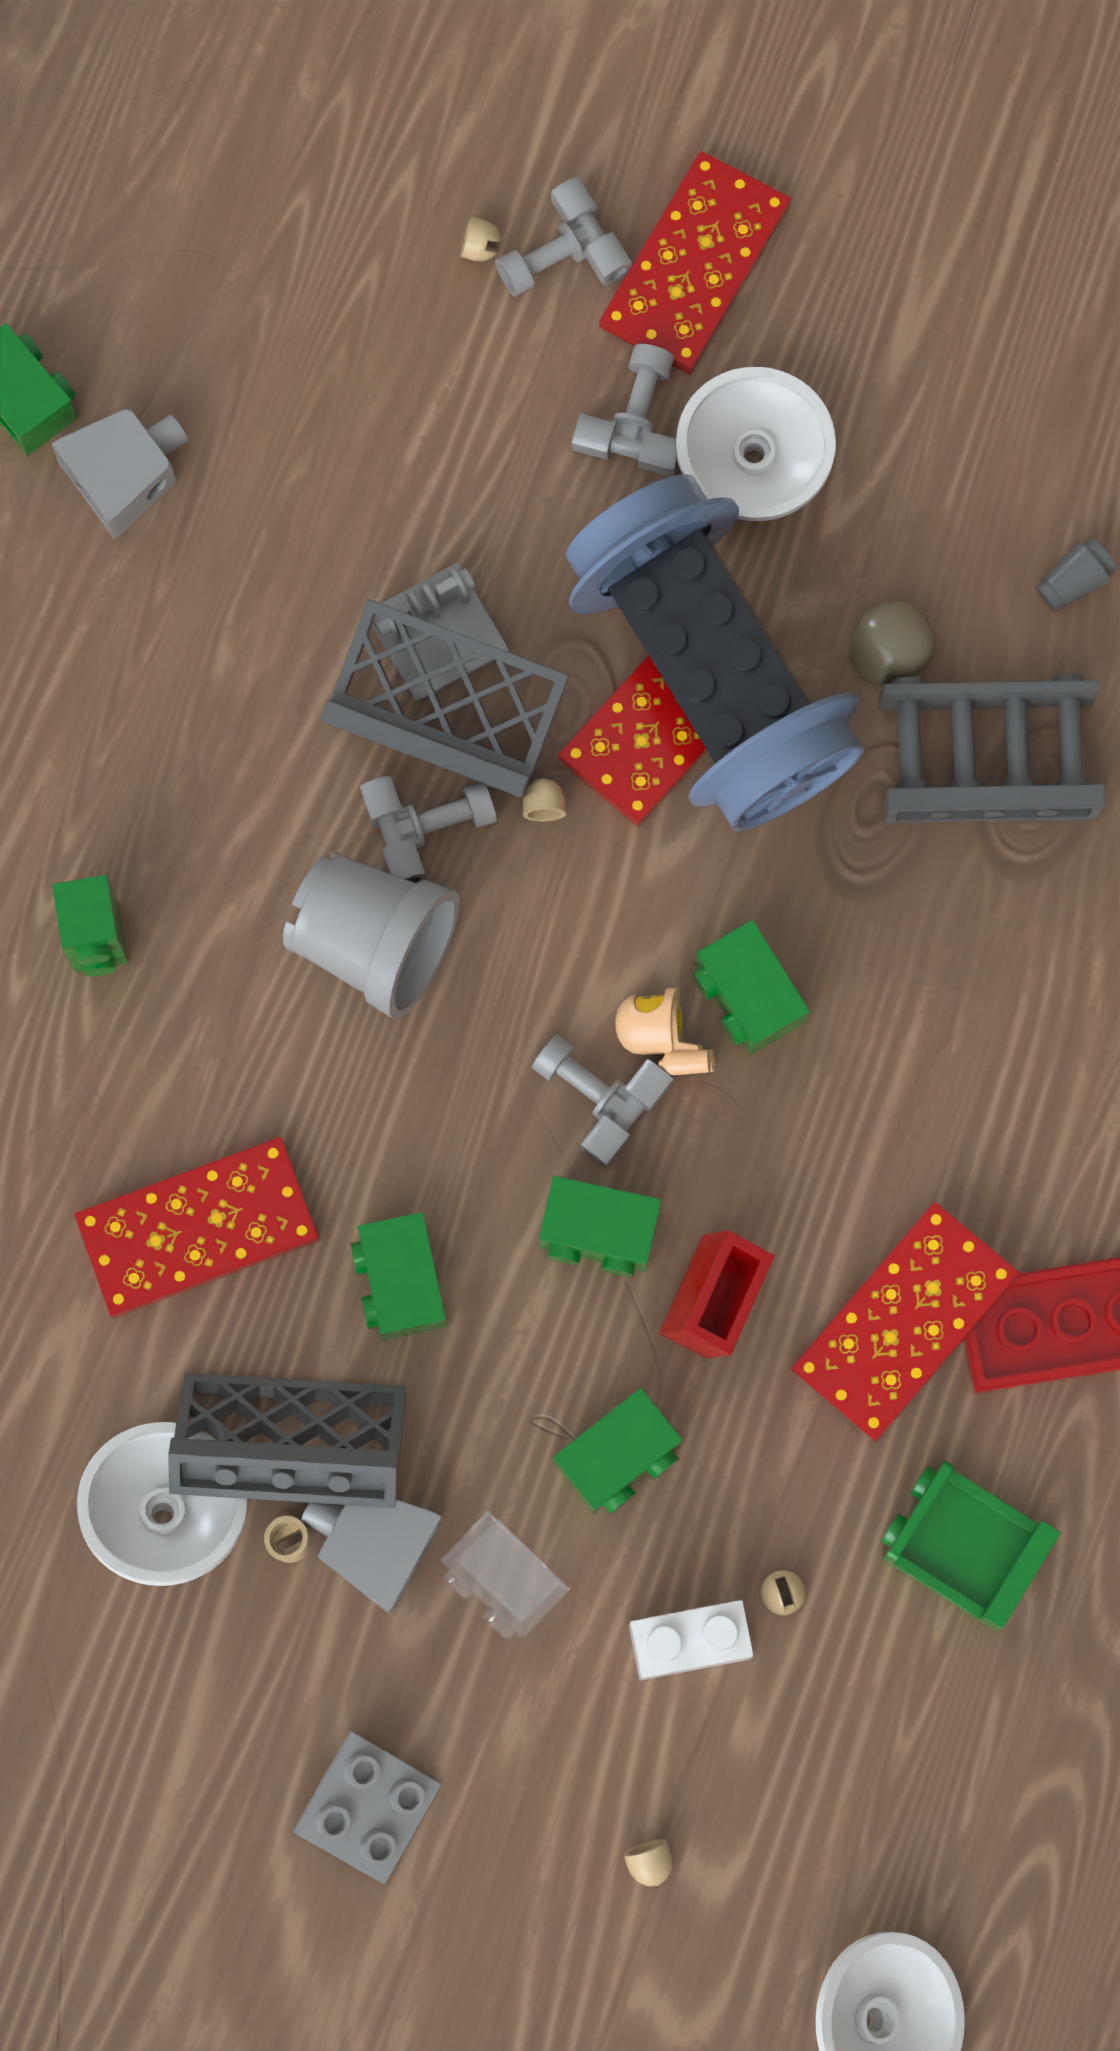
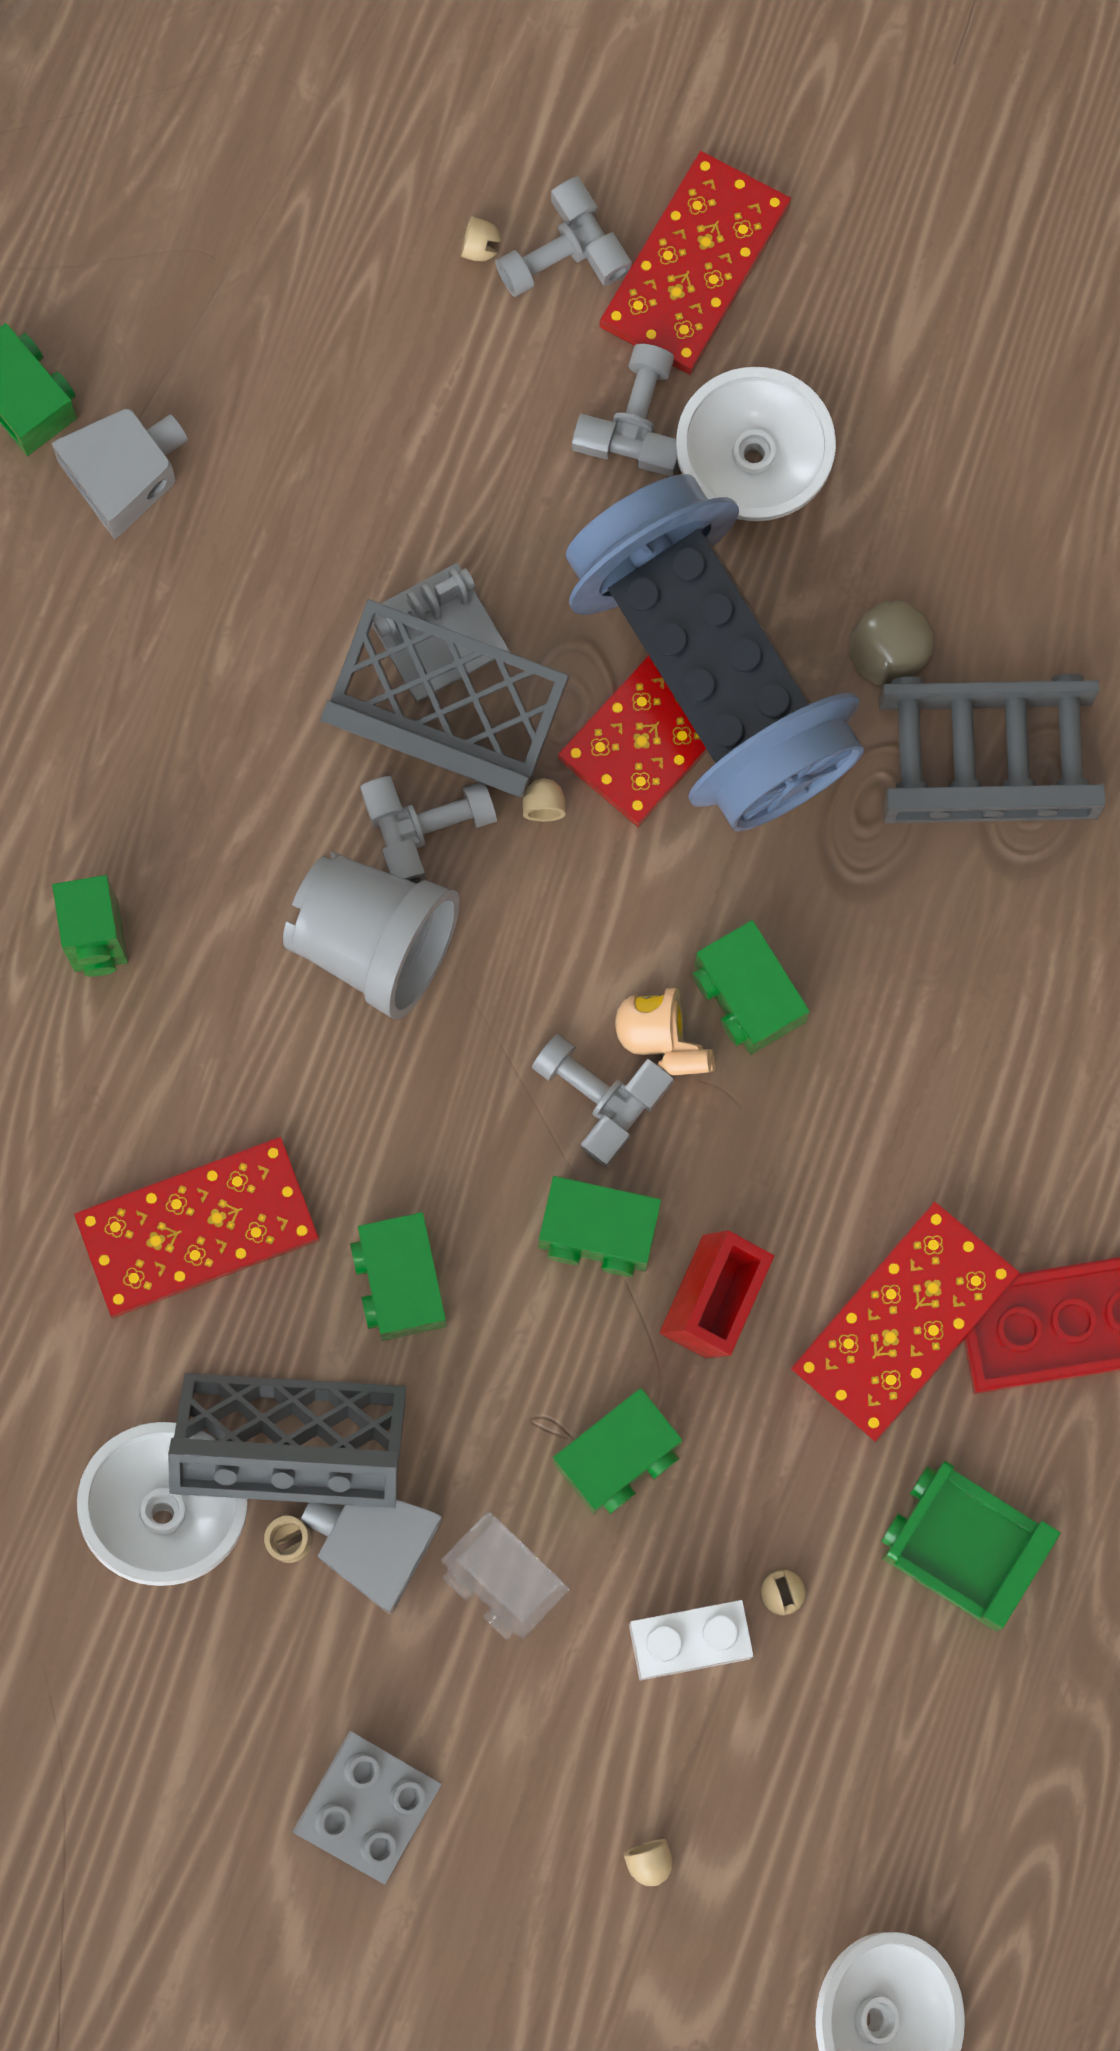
(1077, 574): dark grey cone -> none

